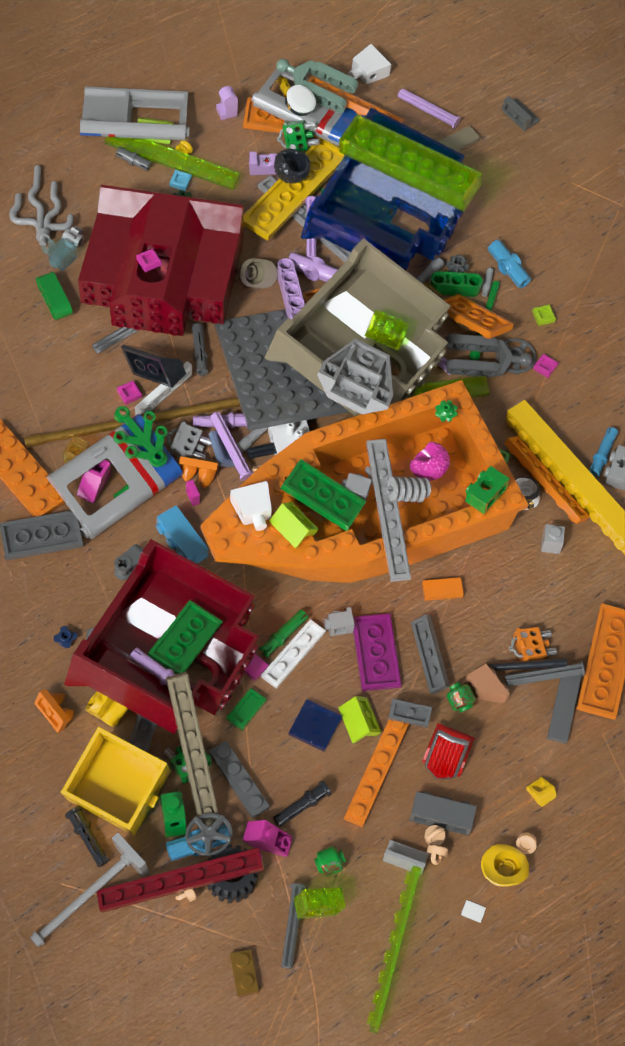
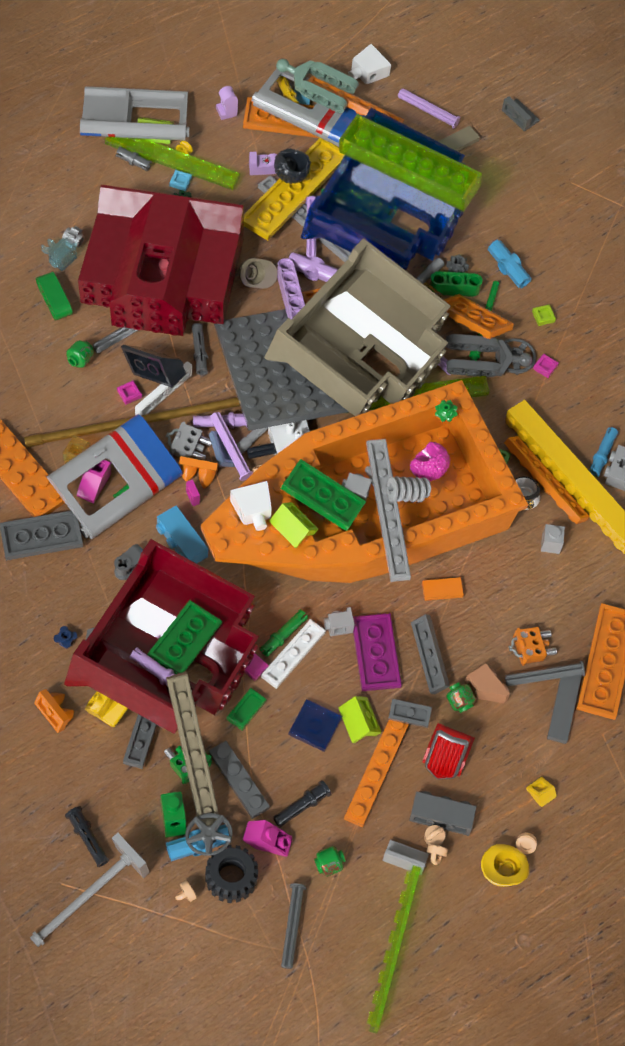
(42, 225): light grey plant -> none
(80, 354): none -> green head
(116, 781): yellow container -> none
(141, 438): green plant -> none
(149, 260): dark pink tile -> none
(180, 880): dark red plate -> none
(244, 973): pearl gold plate -> none
(291, 135): green piece -> none
(300, 100): white piece -> none
(319, 902): clear neon green brick -> none
(358, 377): light grey wedge -> none
(386, 330): clear neon green brick -> none
(473, 911): white sticker -> none
(484, 499): green brick -> none
(486, 283): light grey piece -> none
(528, 664): black bar -> none

